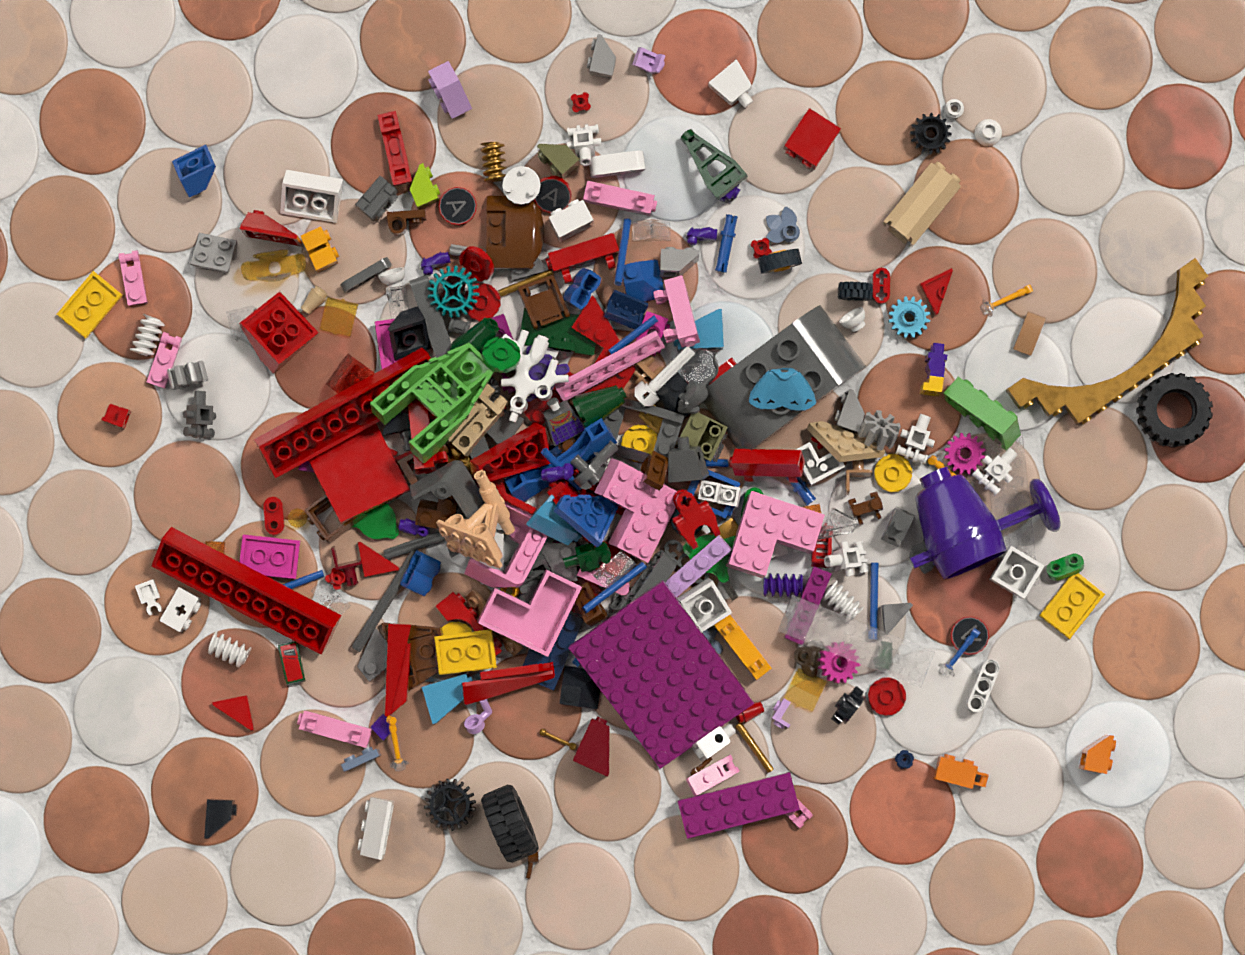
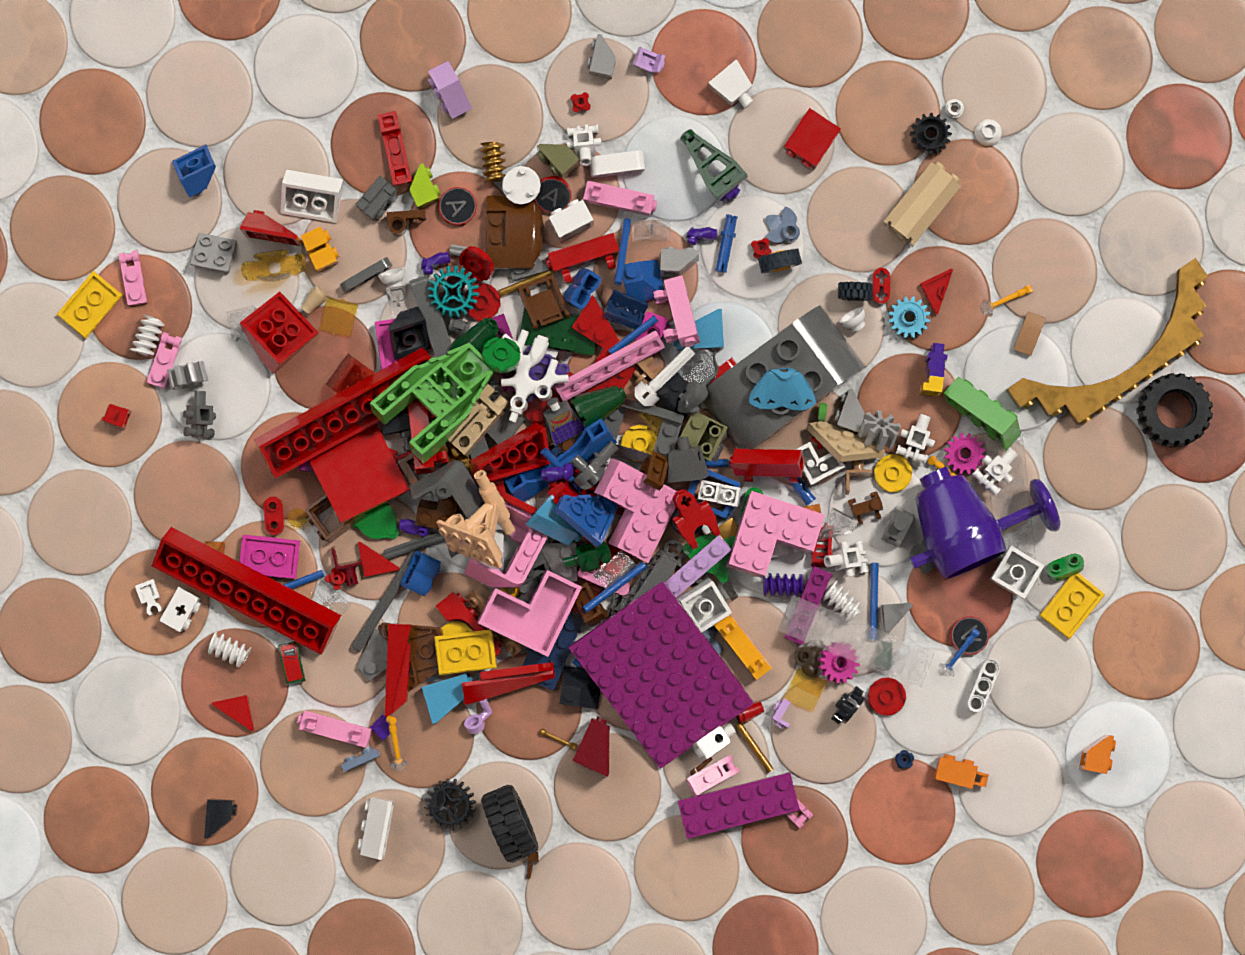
(822, 411): none -> bright green tile

